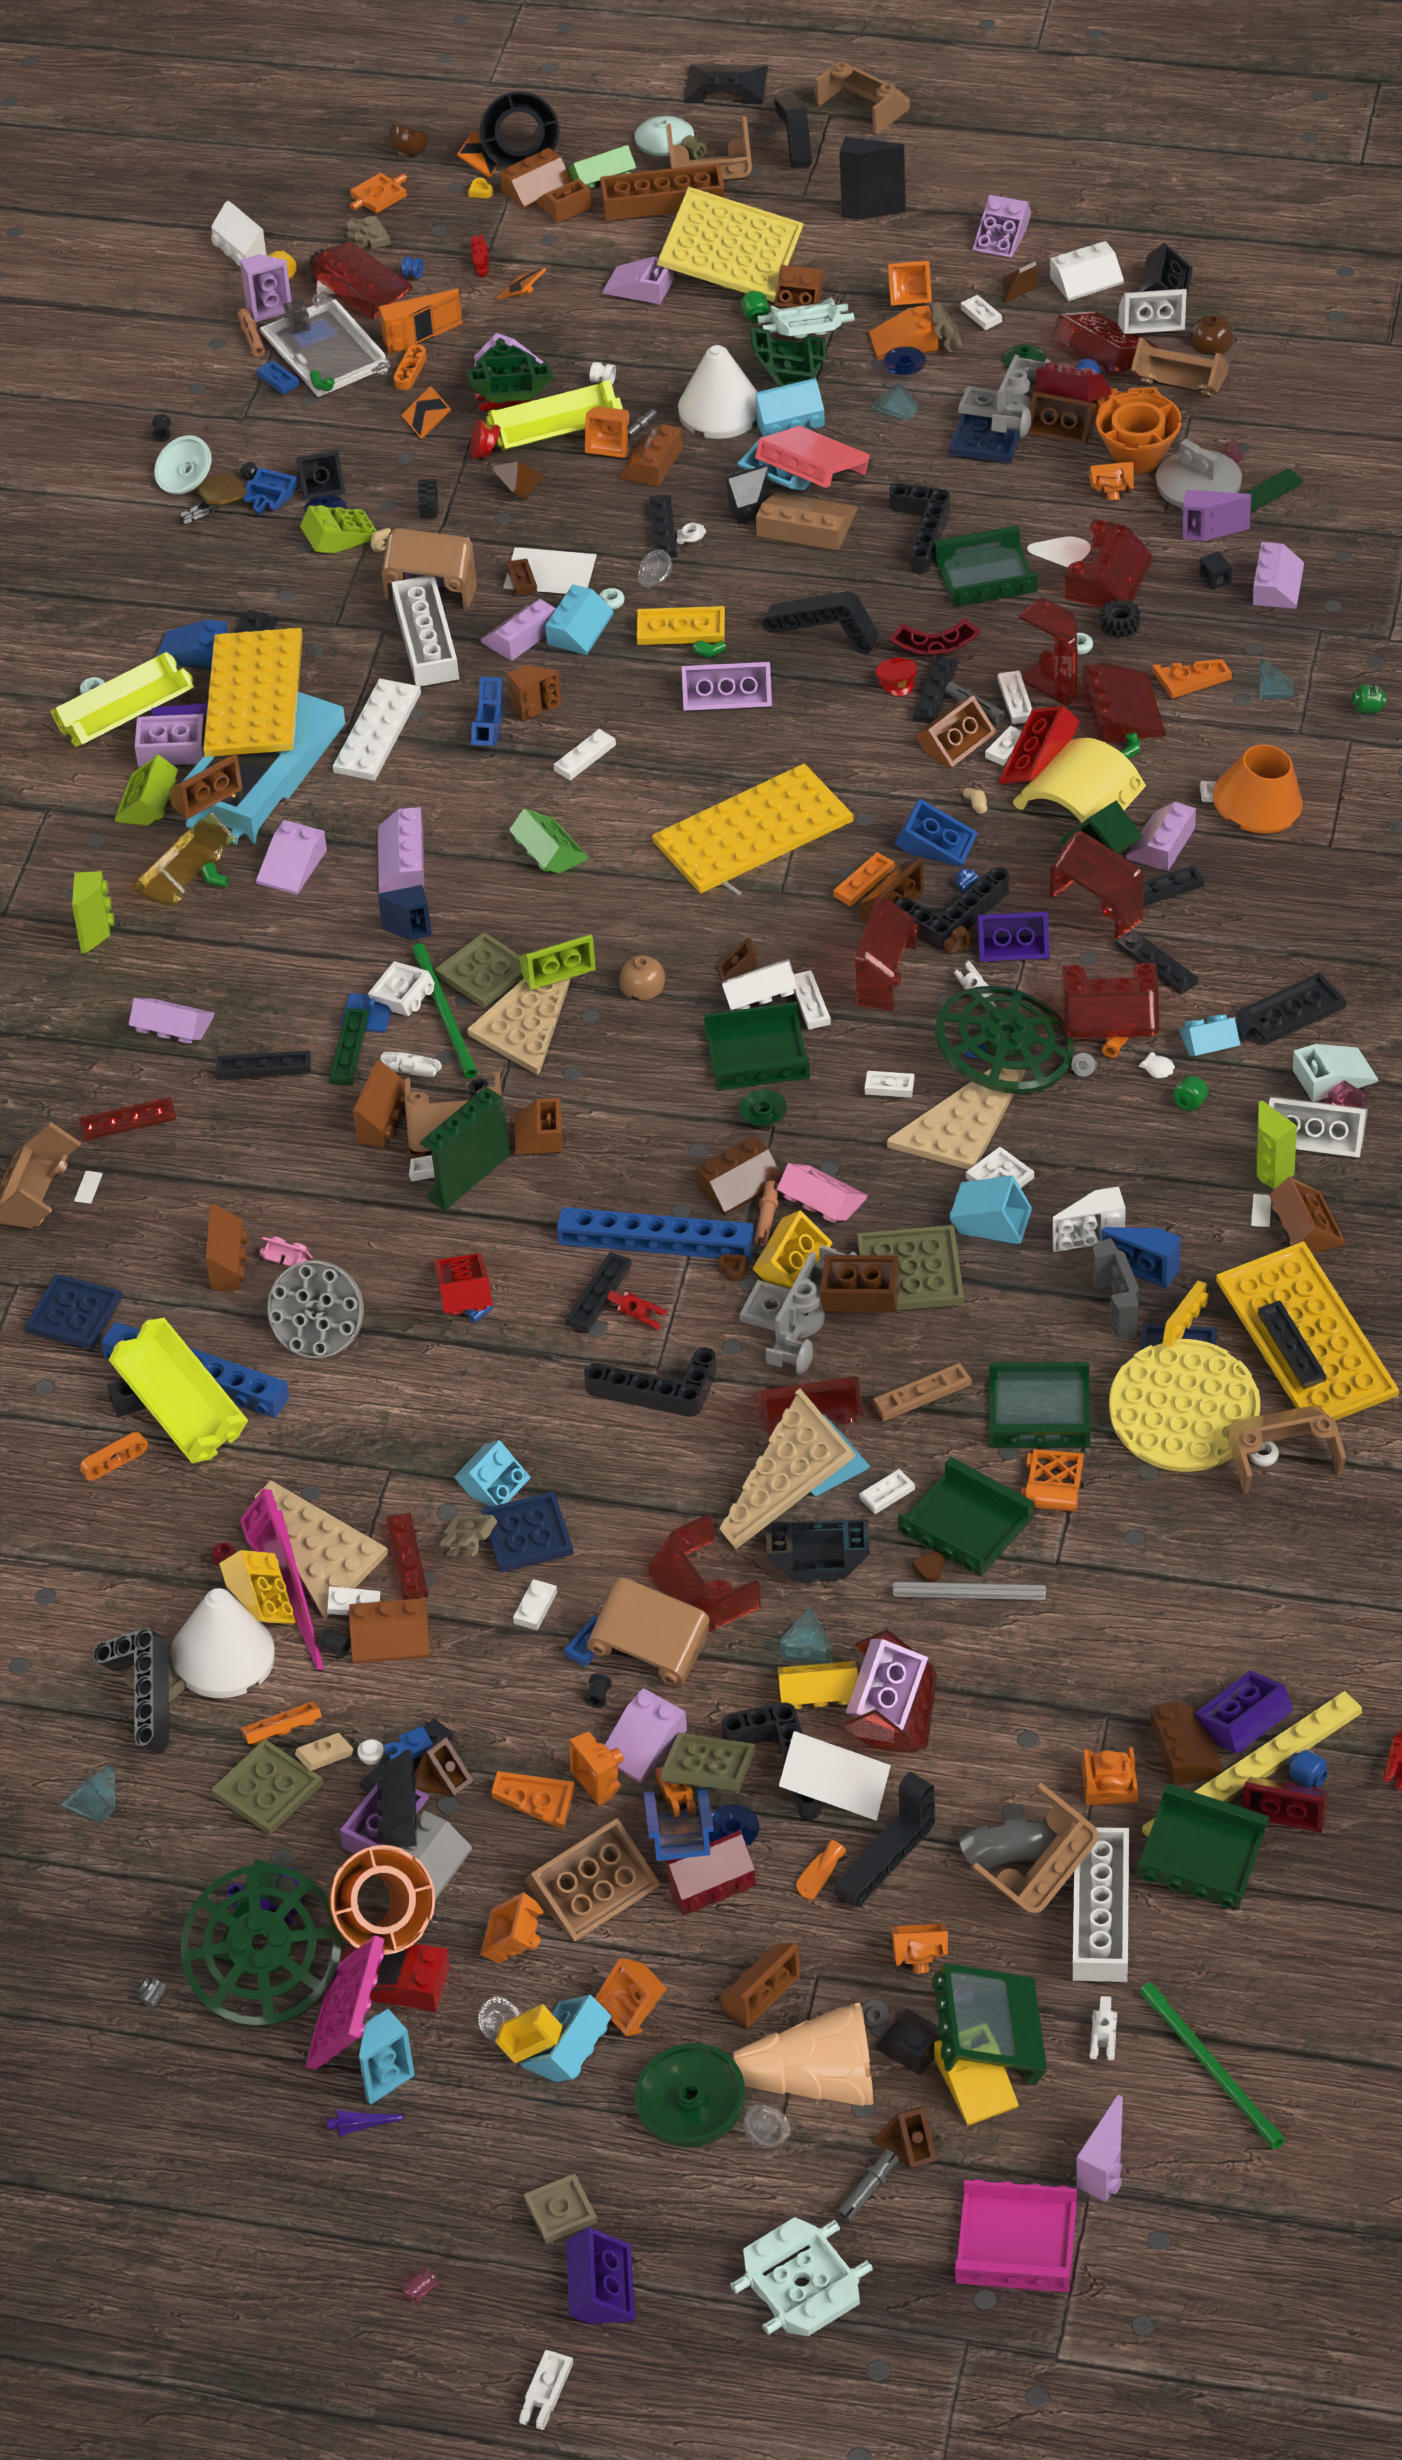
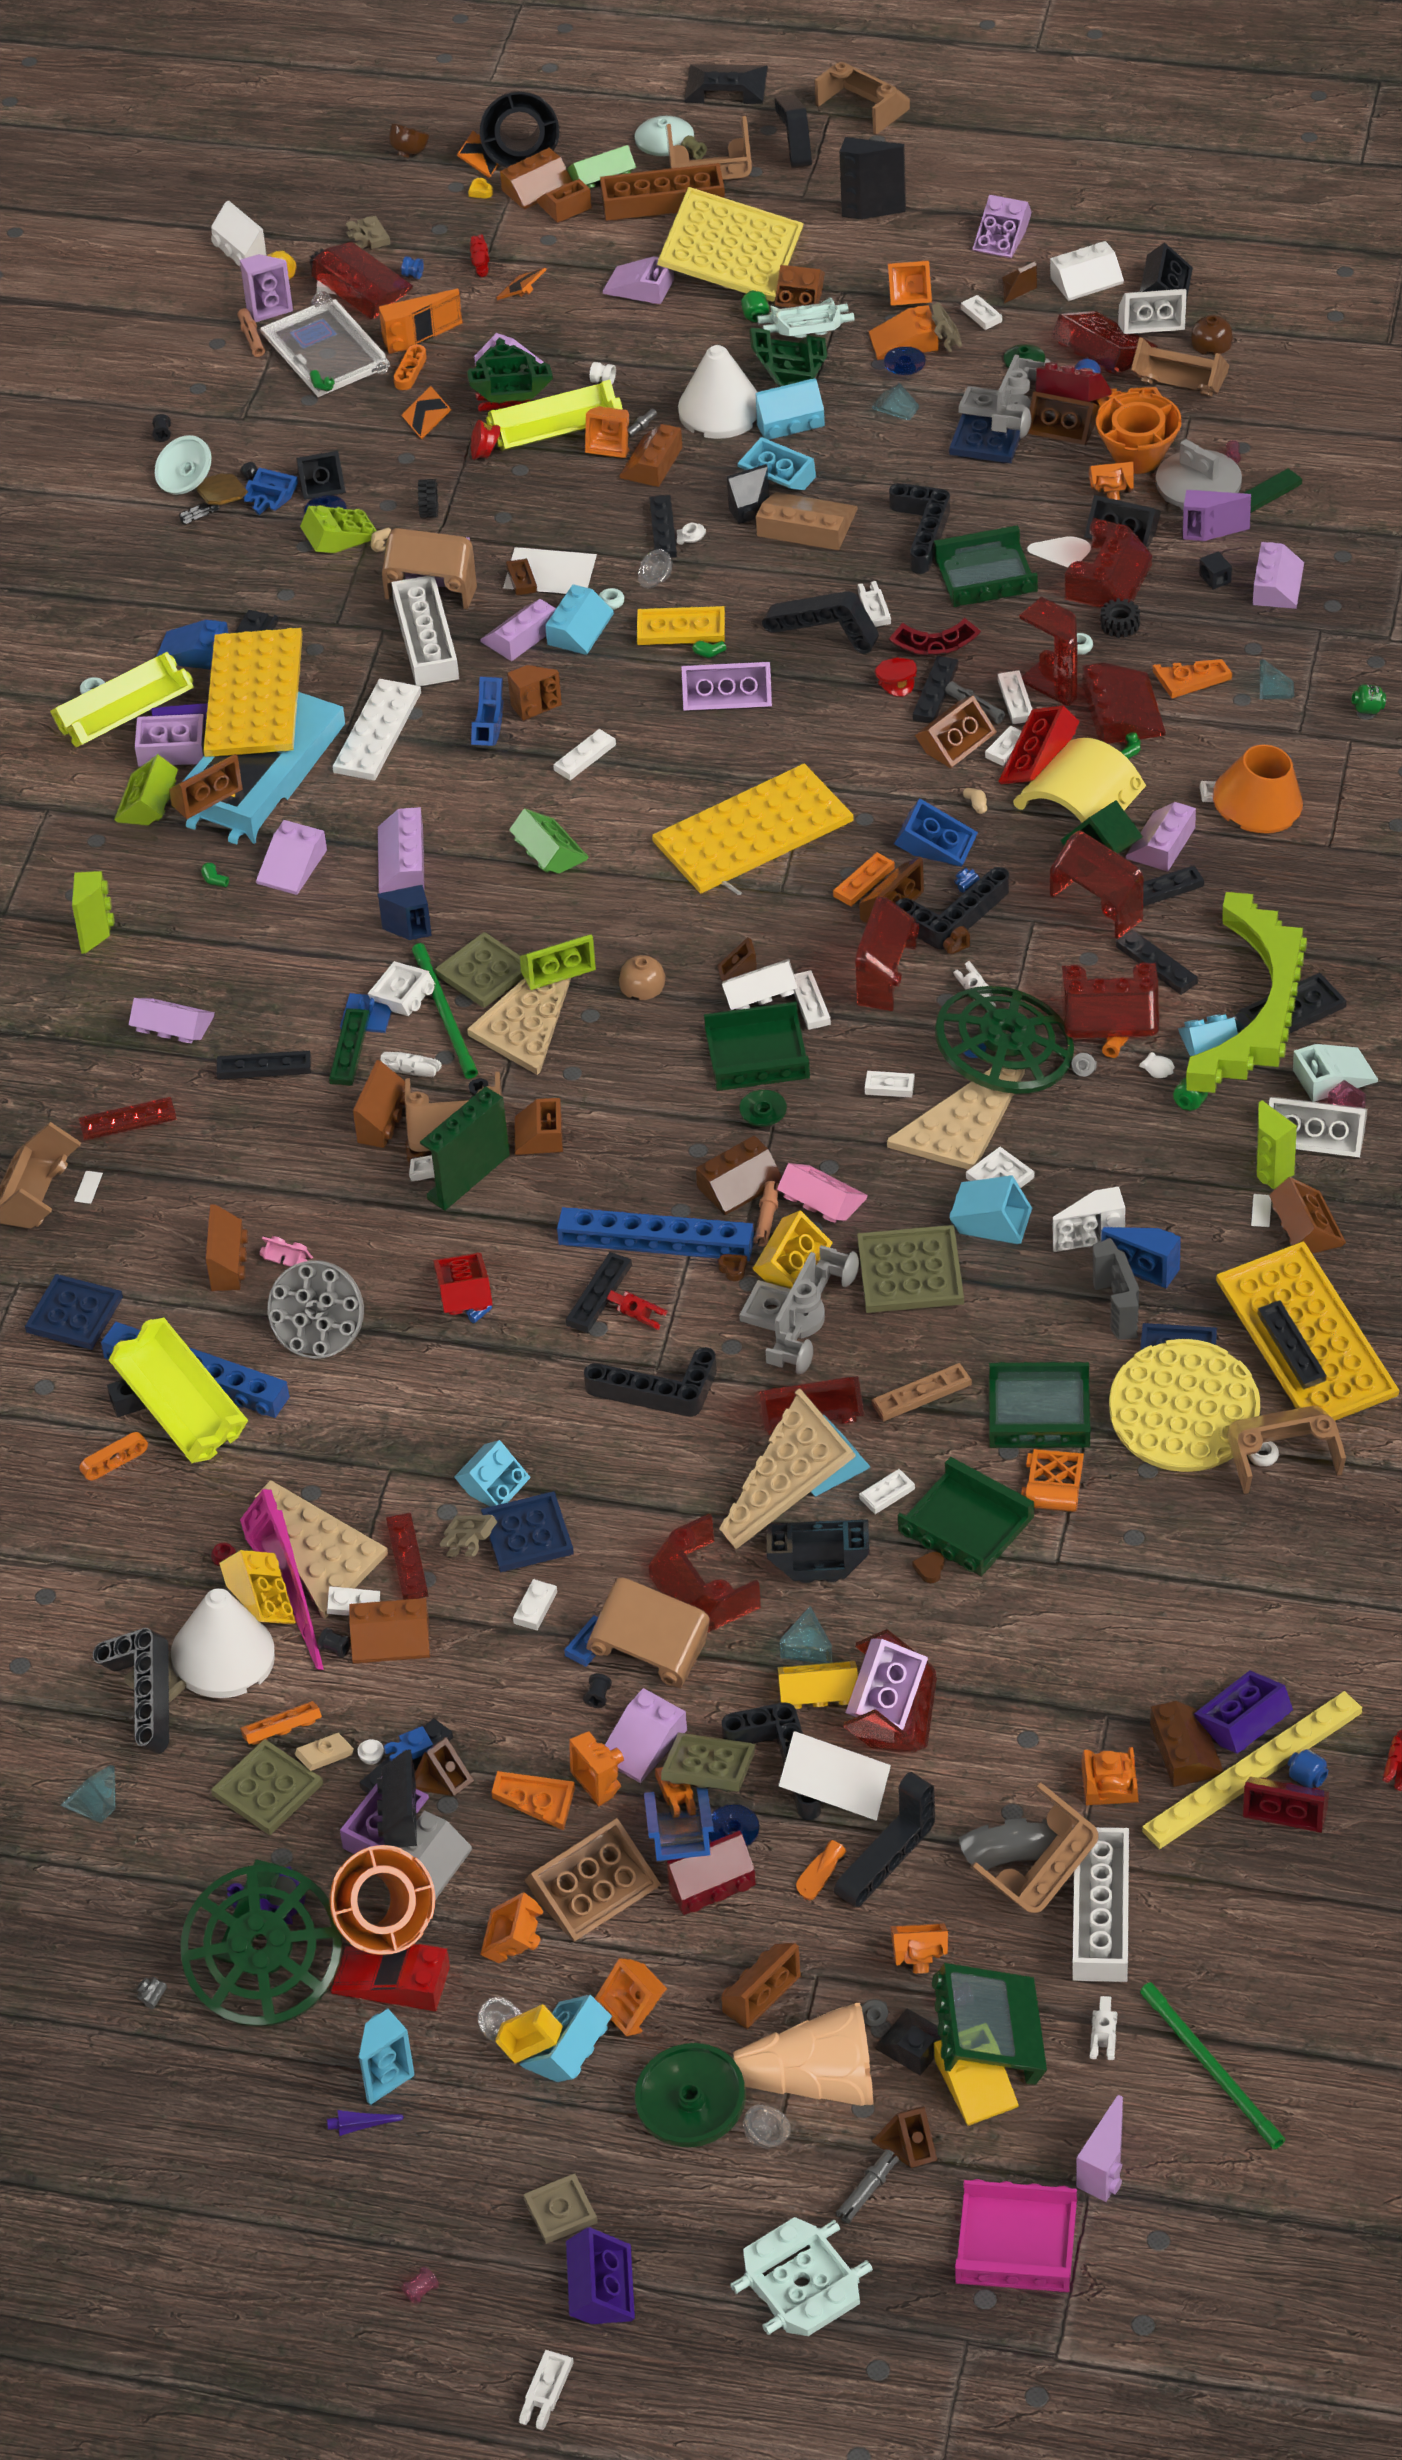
(184, 860): clear yellow windscreen -> none
(277, 377): blue plate -> none
(296, 317): clear smoke brick -> none
(346, 2003): dark pink plate -> none
(378, 192): orange plate -> none
(518, 478): reddish brown slope -> none
(810, 455): coral panel -> none
(860, 1283): reddish brown slope -> none
(874, 604): none -> white hinge
(969, 1590): light grey axle -> none
(1013, 936): dark purple slope -> none
(1138, 518): none -> black slope
(1185, 1313): yellow plate -> none
(1202, 1846): dark green panel -> none
(1265, 1036): none -> lime arch

